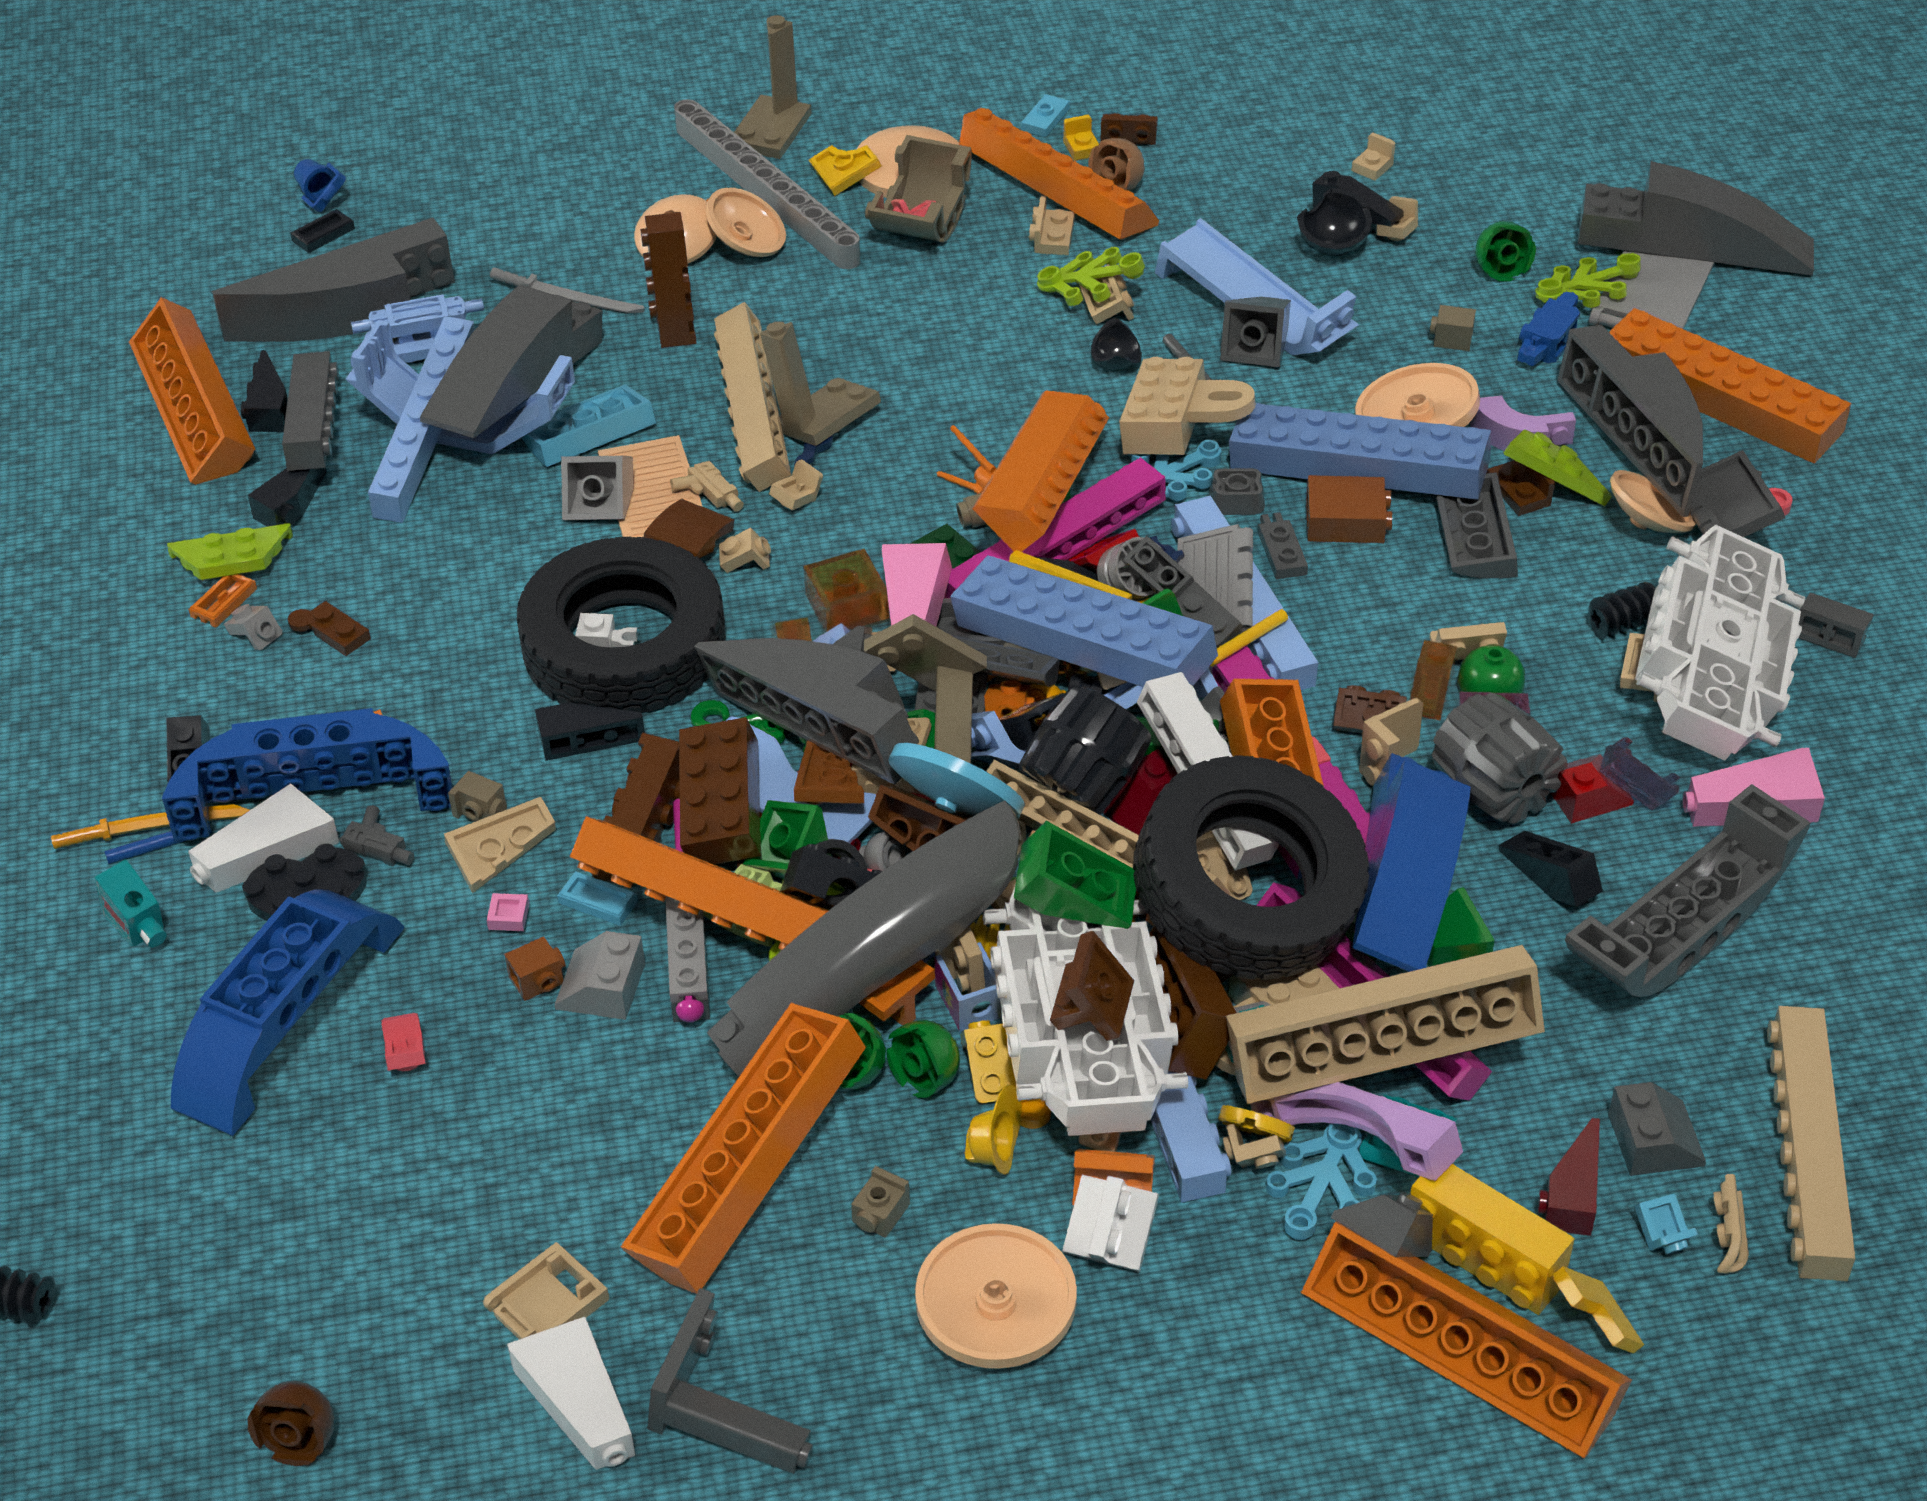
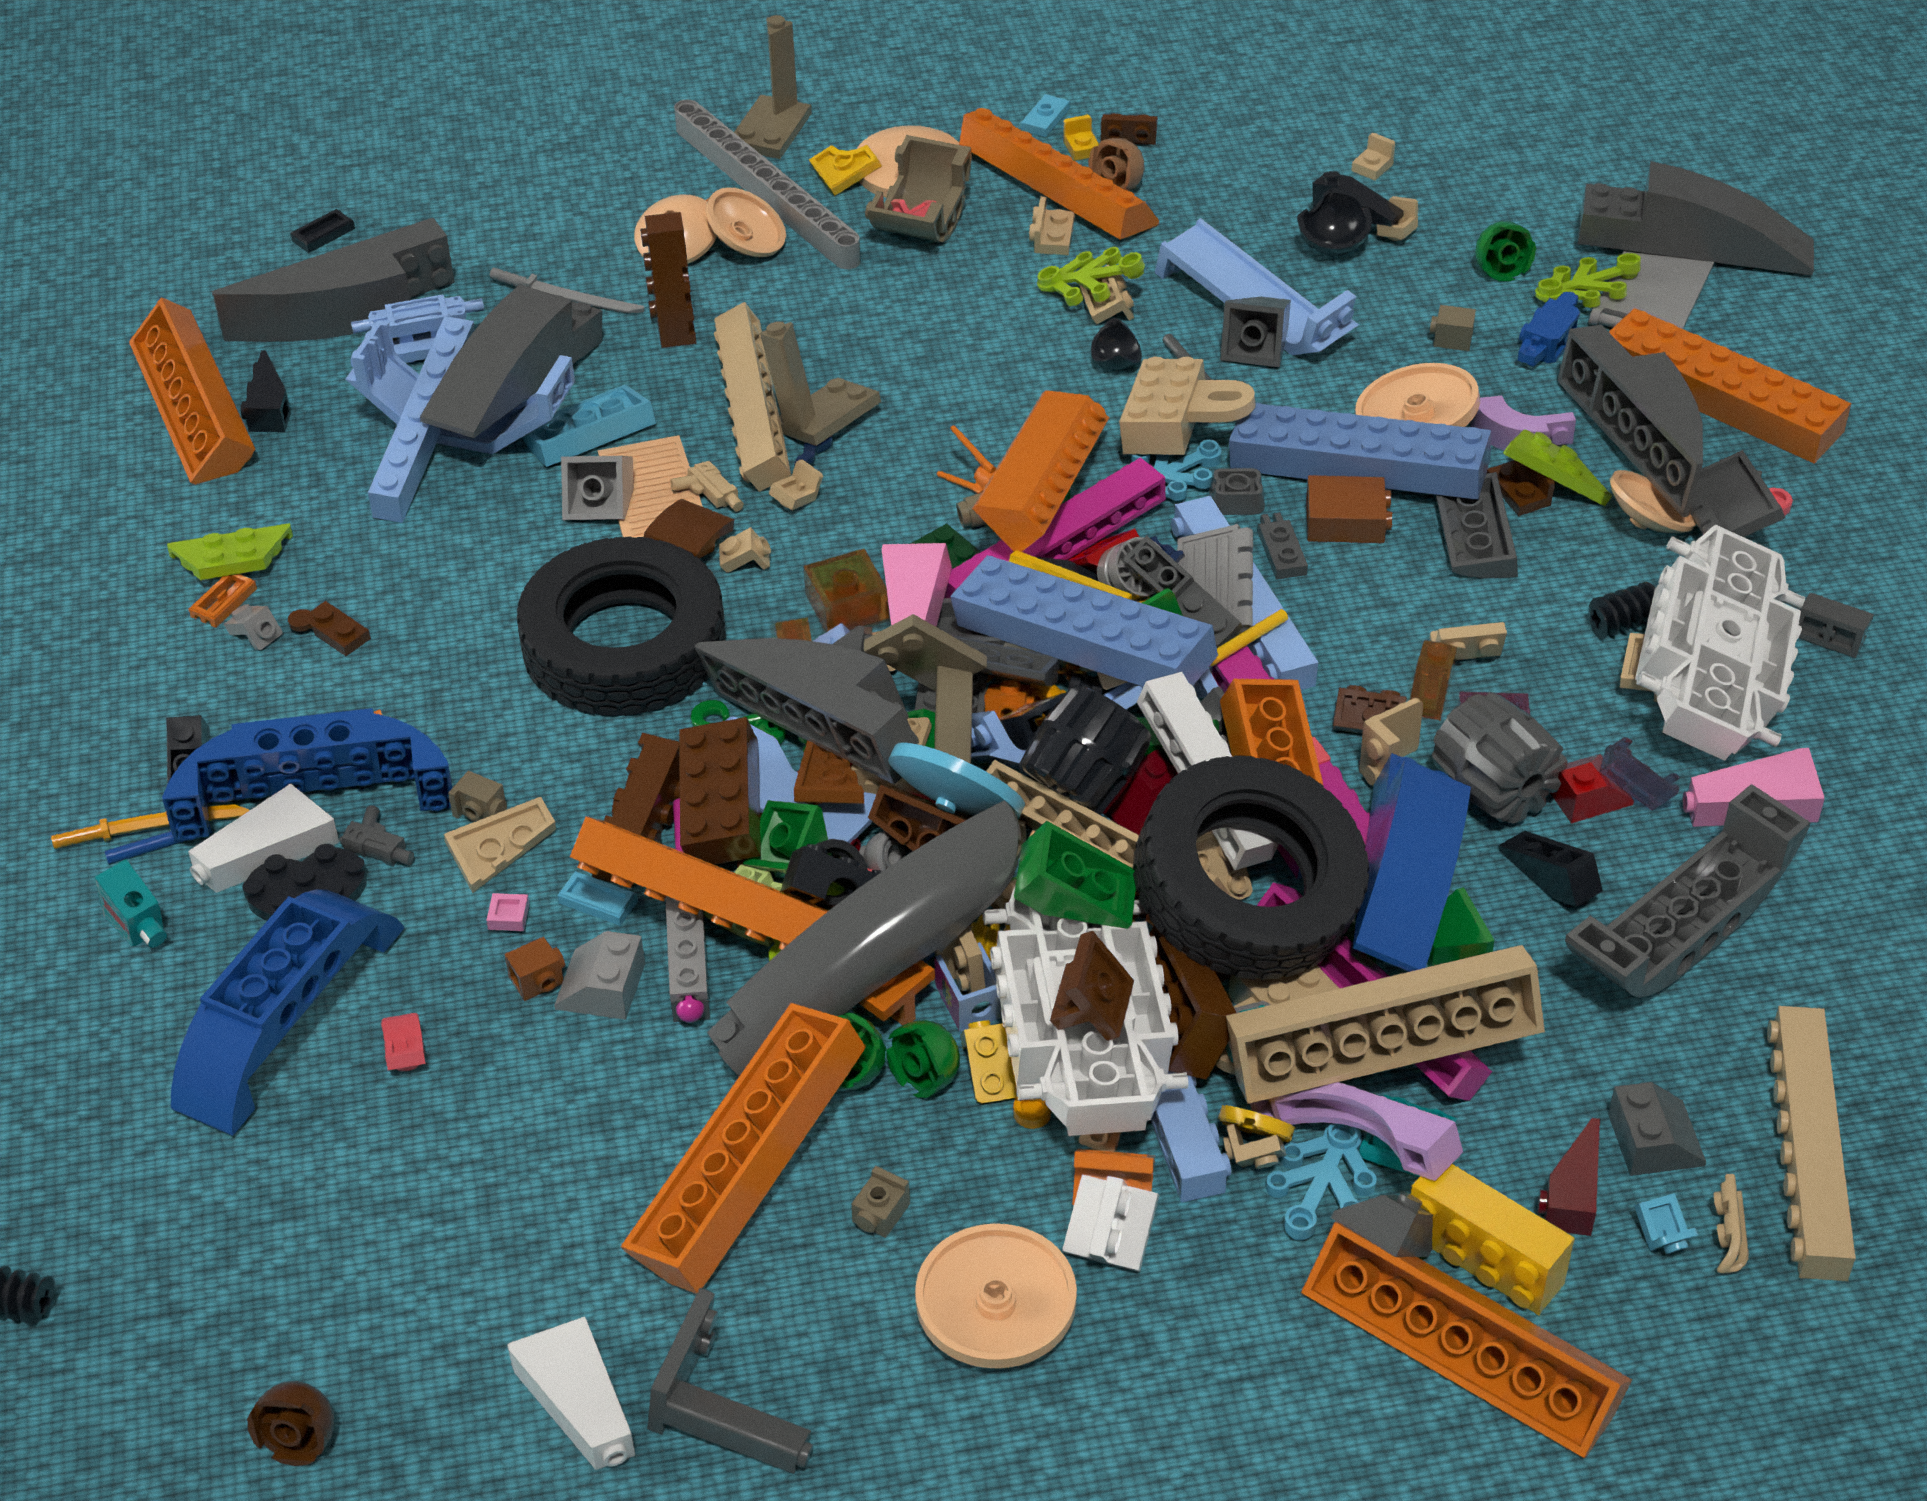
(285, 496): black slope -> none
(310, 411): dark grey brick -> none
(318, 182): blue piece -> none
(538, 1301): tan container -> none
(581, 728): black slope -> none
(600, 631): white brick -> none
(995, 1132): yellow piece -> none
(1491, 670): green cylinder -> none
(1594, 1298): yellow tile -> none

